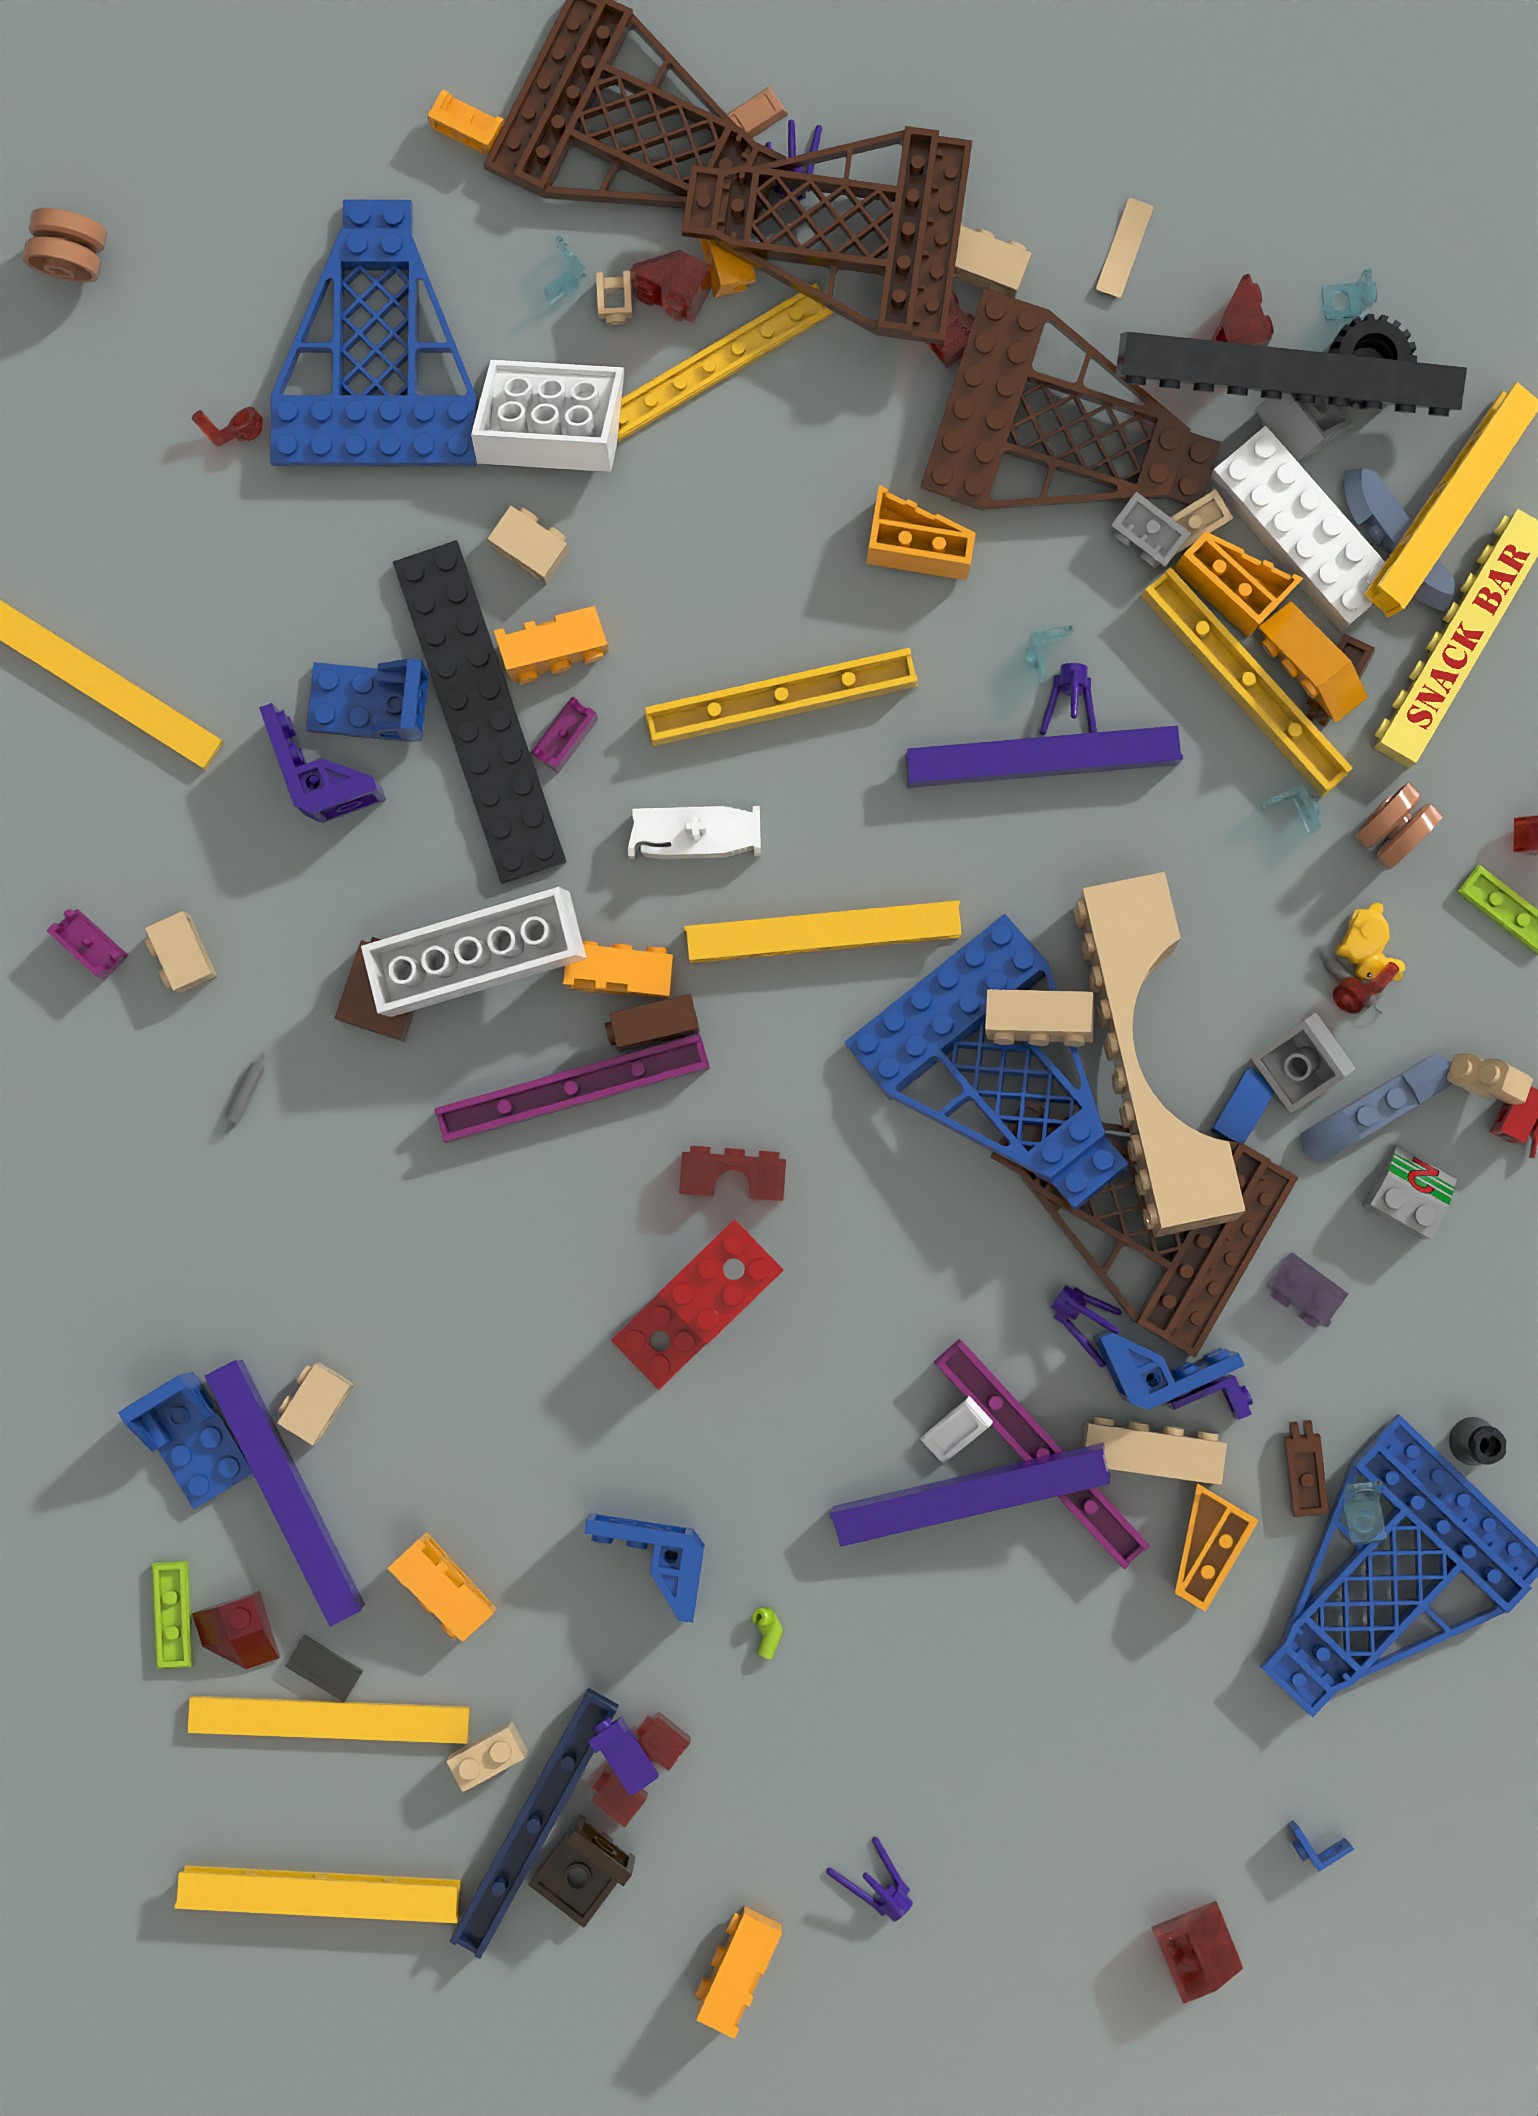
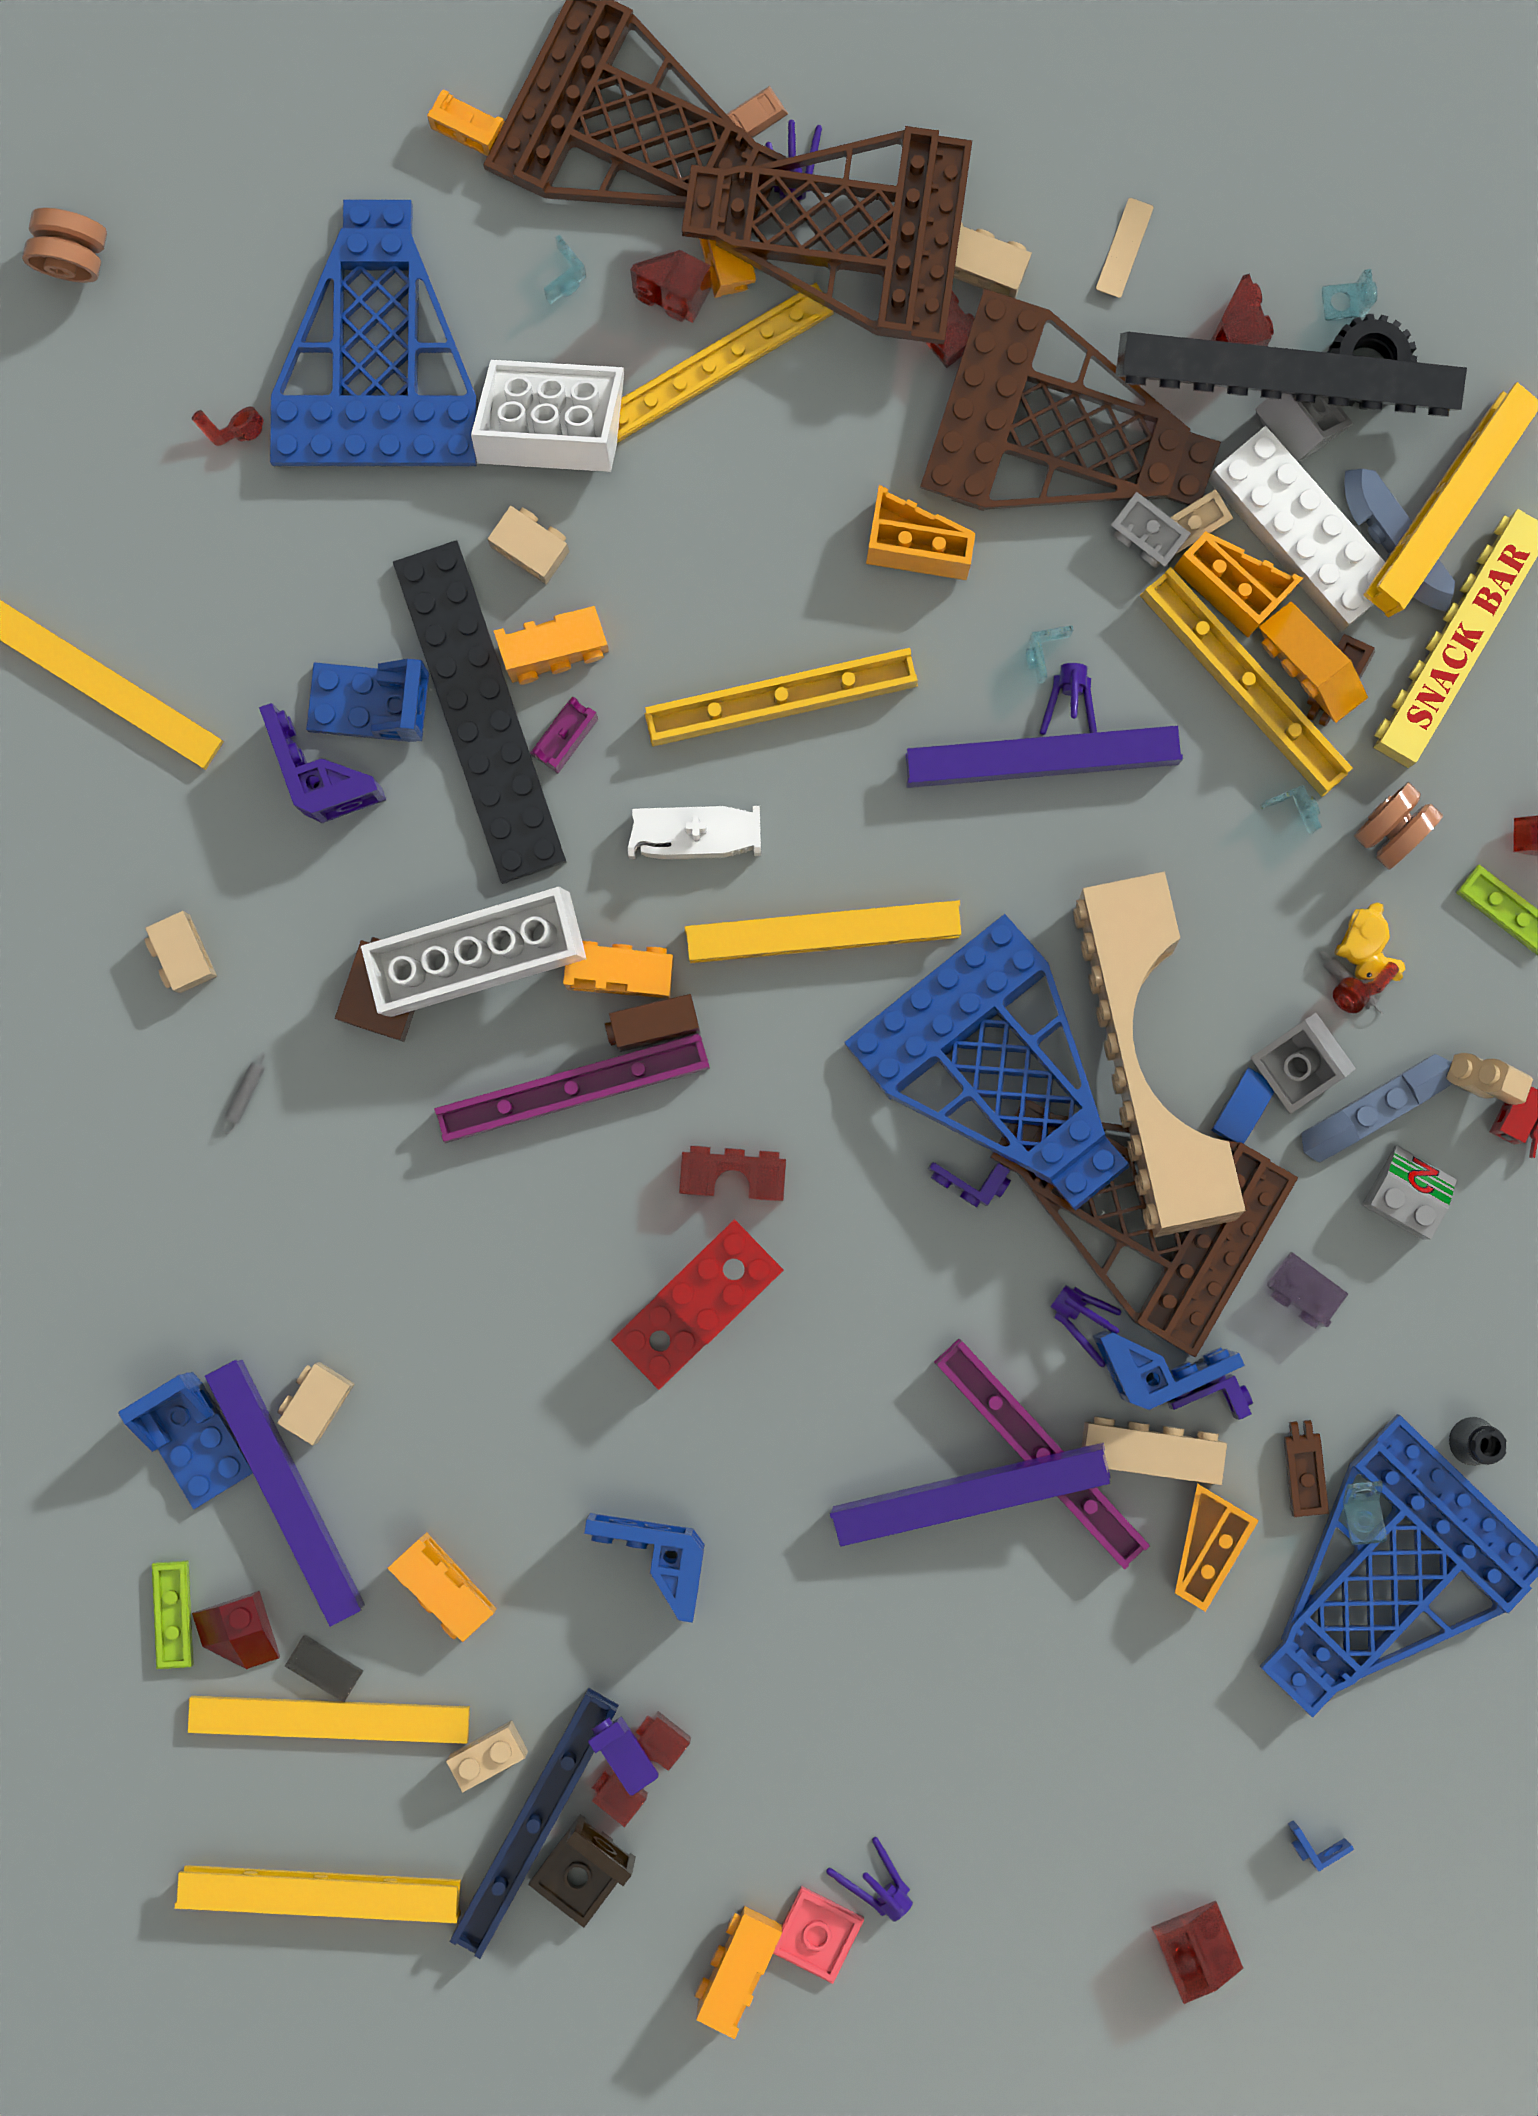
(88, 943): magenta hinge -> none
(614, 298): tan window -> none
(770, 1629): lime arm -> none
(817, 1934): none -> coral tile
(956, 1430): white tile -> none
(995, 1184): none -> dark purple bracket
(1040, 1017): tan brick -> none

